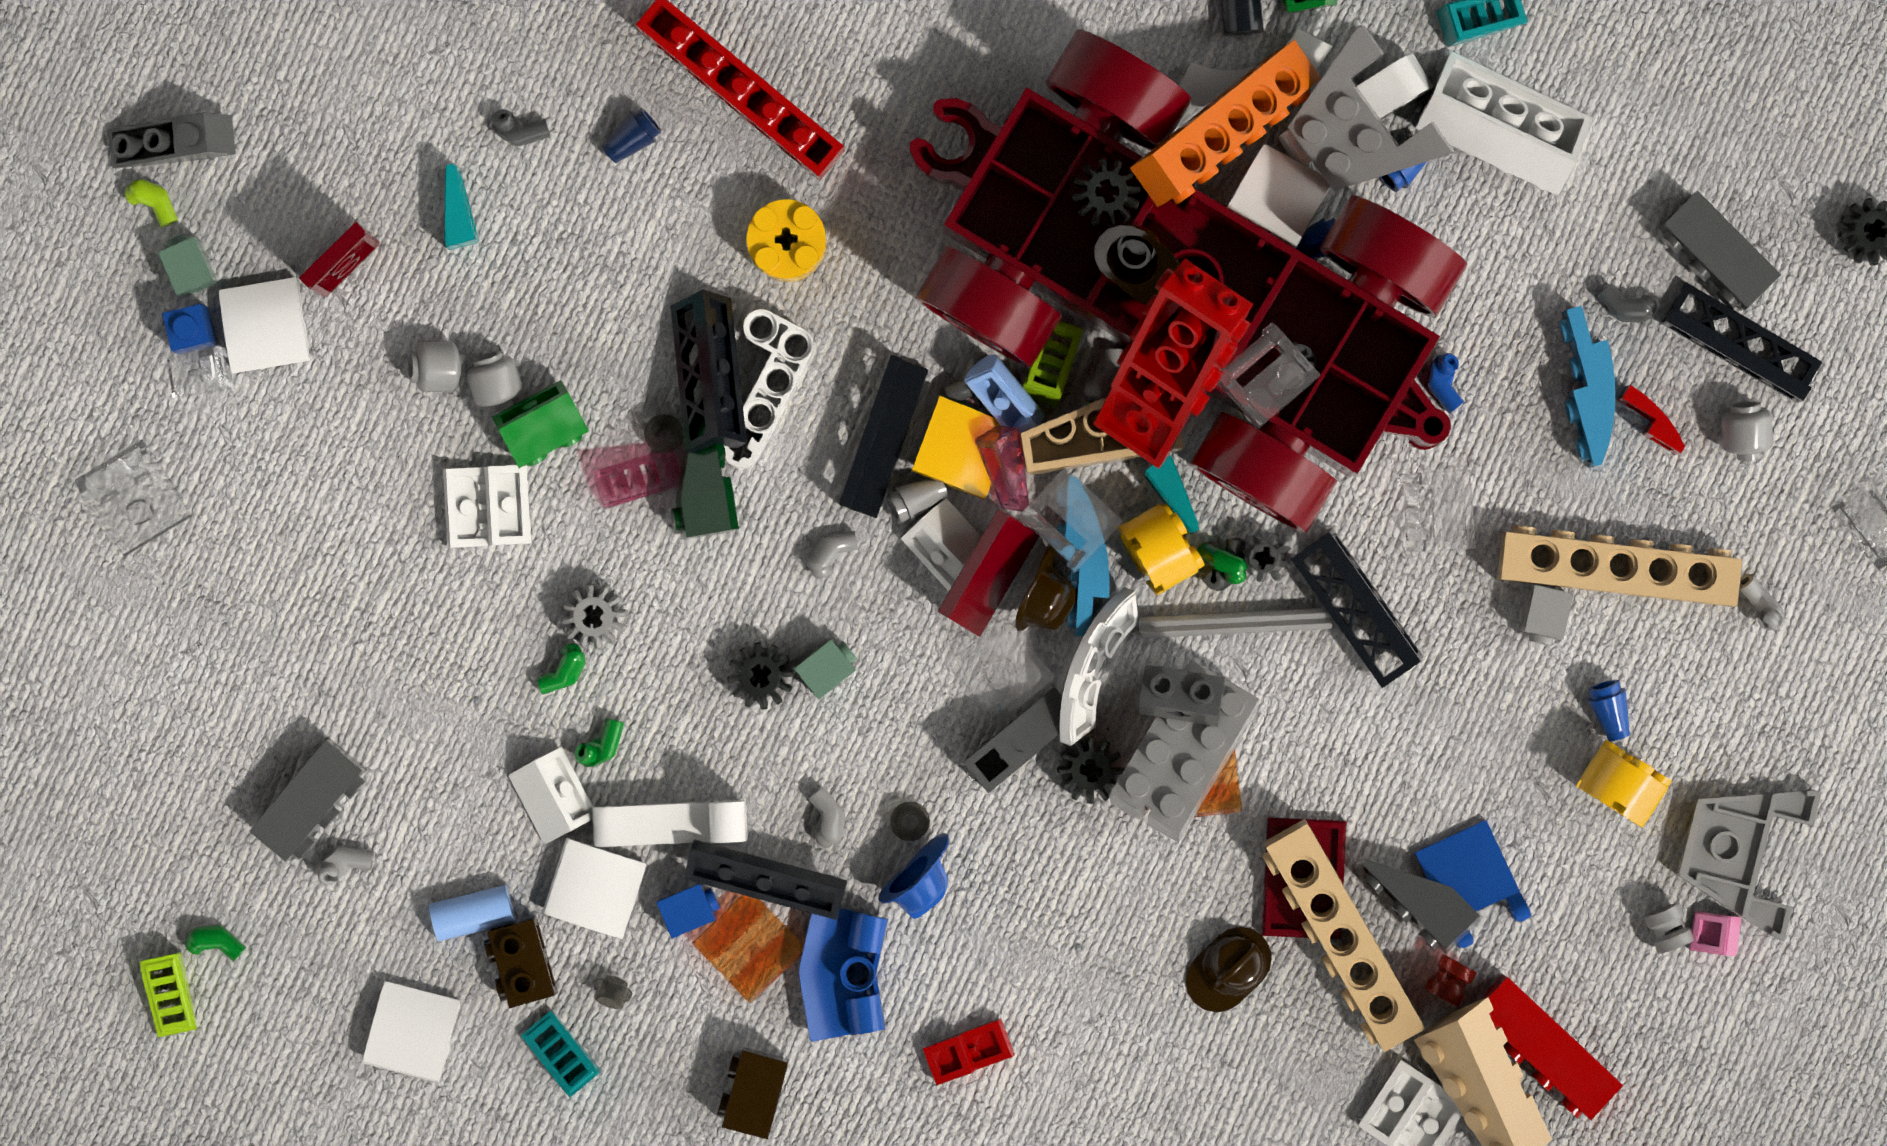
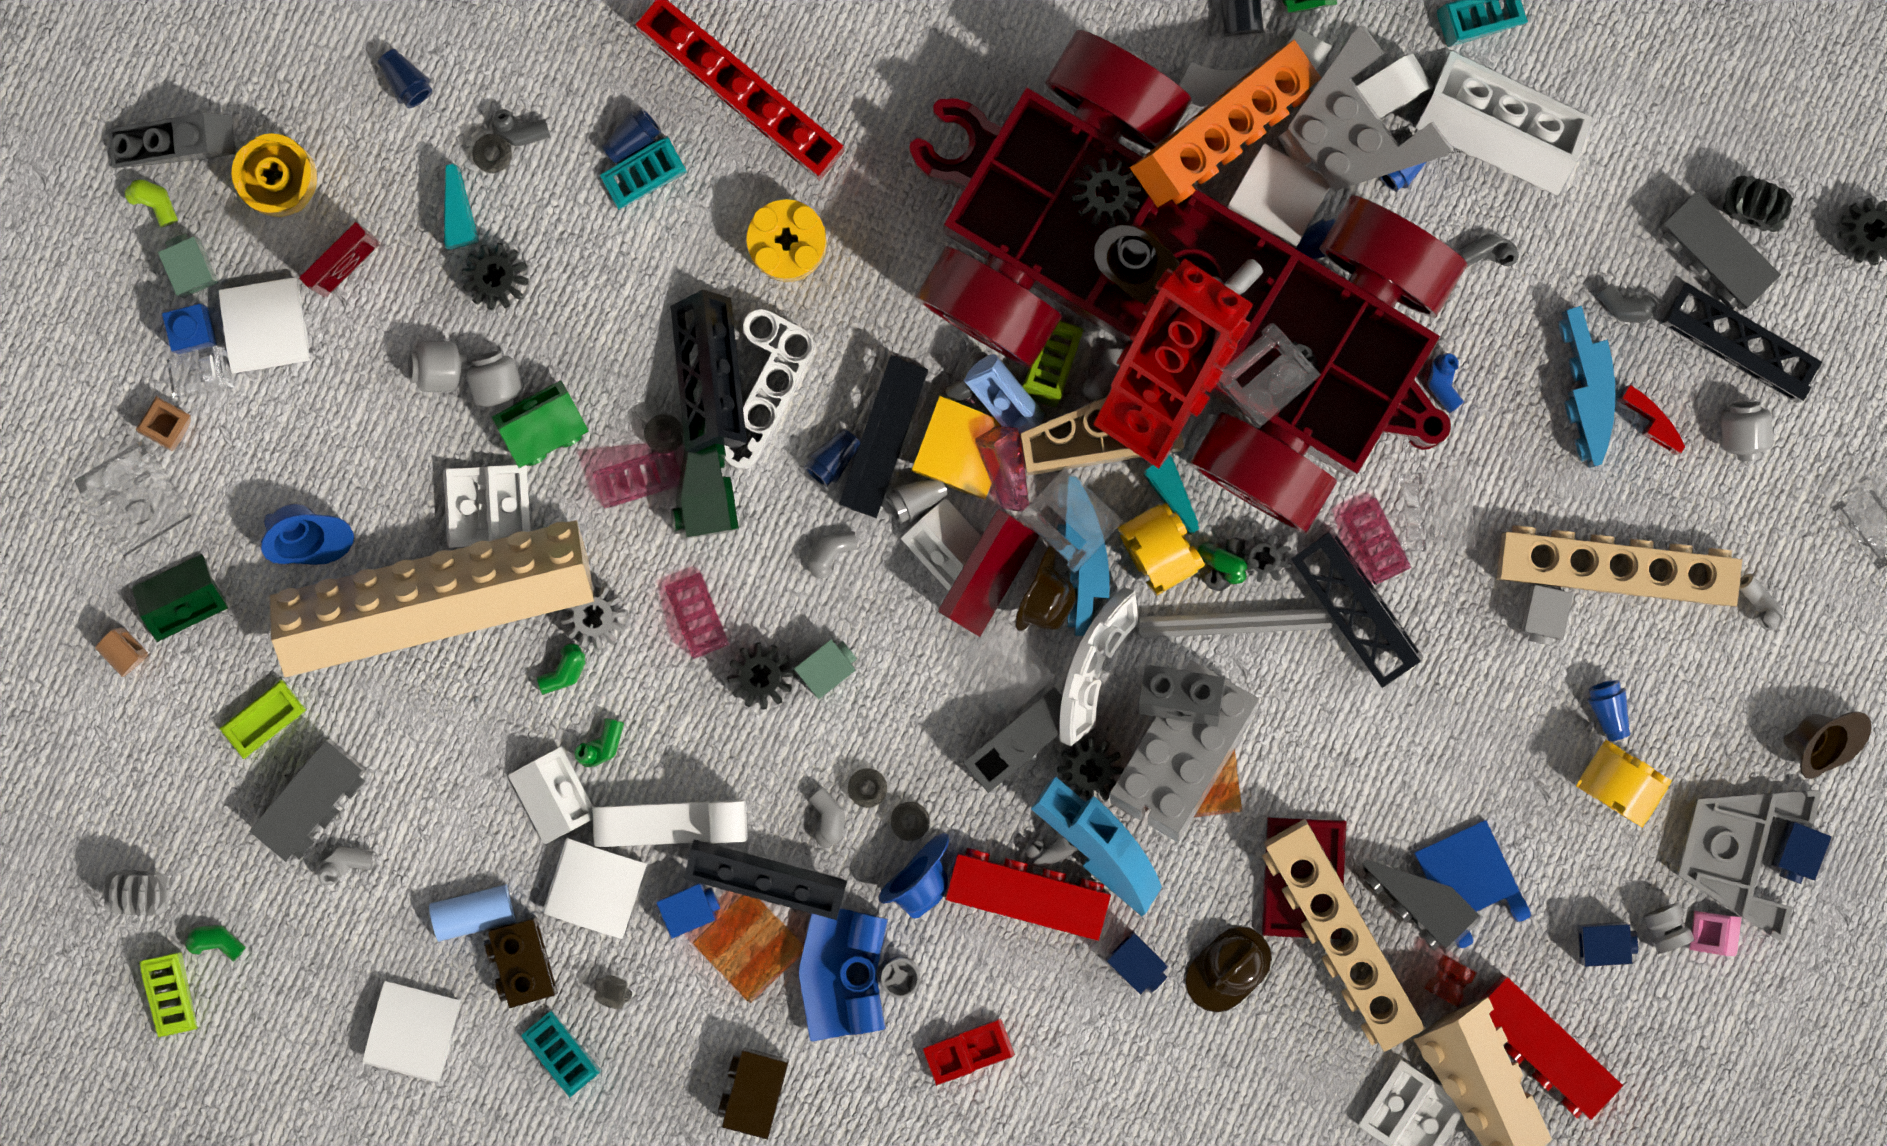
(121, 651): none -> medium nougat brick
(136, 892): none -> light grey gear
(164, 424): none -> medium nougat brick
(178, 598): none -> dark green panel
(262, 156): none -> yellow brick
(263, 719): none -> lime tile
(302, 537): none -> blue piece
(405, 80): none -> dark blue cone
(430, 598): none -> tan brick
(480, 148): none -> clear smoke plate
(507, 281): none -> pearl dark grey gear
(636, 160): none -> teal slope
(708, 646): none -> clear pink slope
(831, 458): none -> dark blue cone
(867, 800): none -> clear smoke plate
(901, 983): none -> light grey wheel
(1028, 895): none -> red brick
(1045, 855): none -> light grey arm
(1110, 848): none -> dark azure slope
(1138, 964): none -> dark blue brick
(1243, 277): none -> light grey arm
(1402, 563): none -> clear pink slope
(1492, 248): none -> dark grey arm
(1606, 944): none -> dark blue brick
(1758, 203): none -> pearl dark grey gear
(1800, 852): none -> dark blue brick
(1827, 742): none -> dark brown piece

